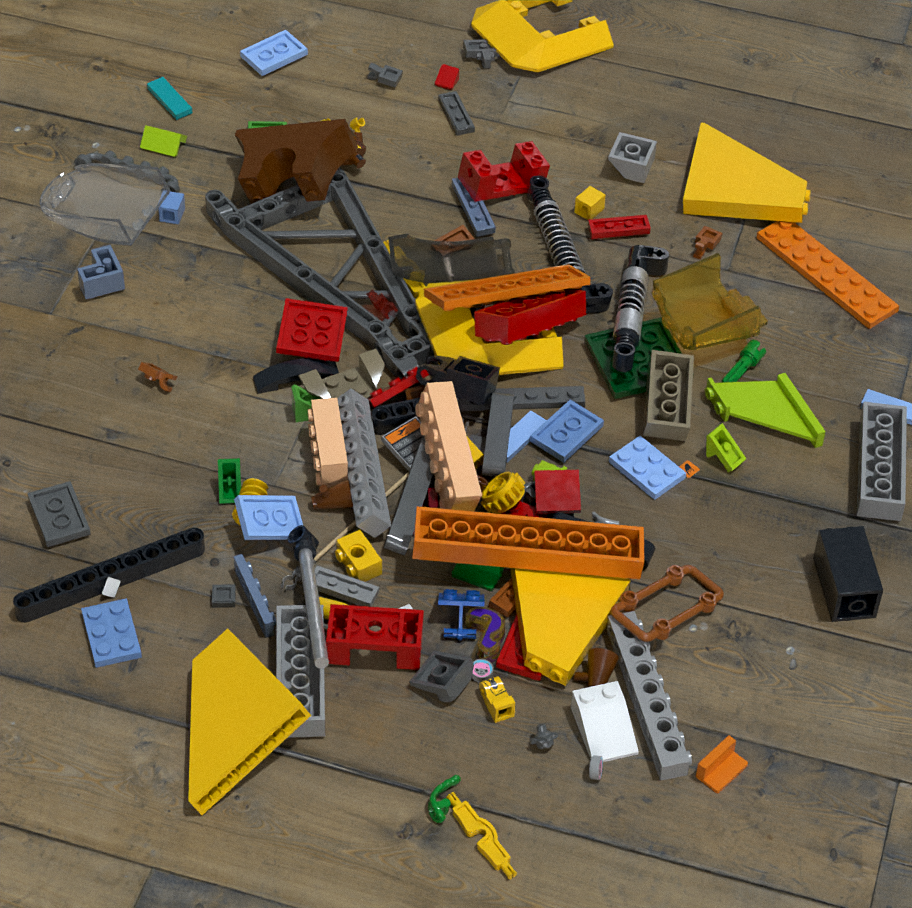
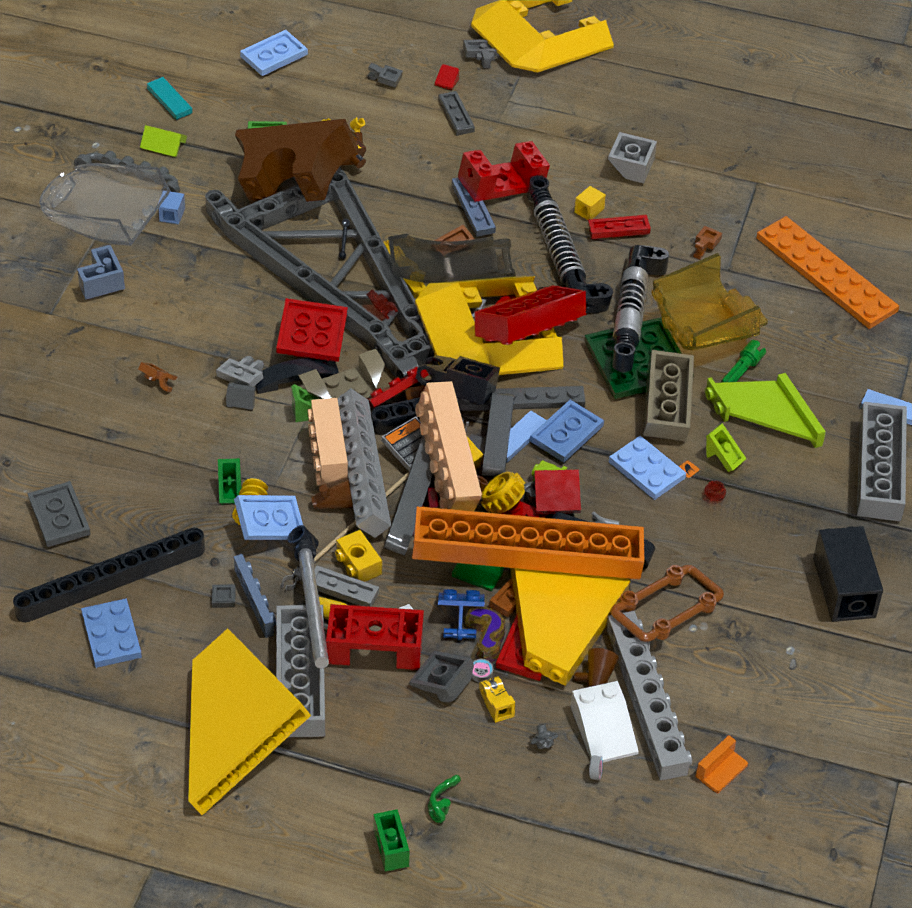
(111, 587): white sticker -> none
(240, 396): none -> dark grey tile
(243, 372): none -> light grey hinge
(345, 223): none -> black hinge
(391, 840): none -> green brick
(489, 844): yellow piece -> none
(506, 286): orange plate -> none
(715, 491): none -> clear red plate
(741, 183): yellow slope -> none

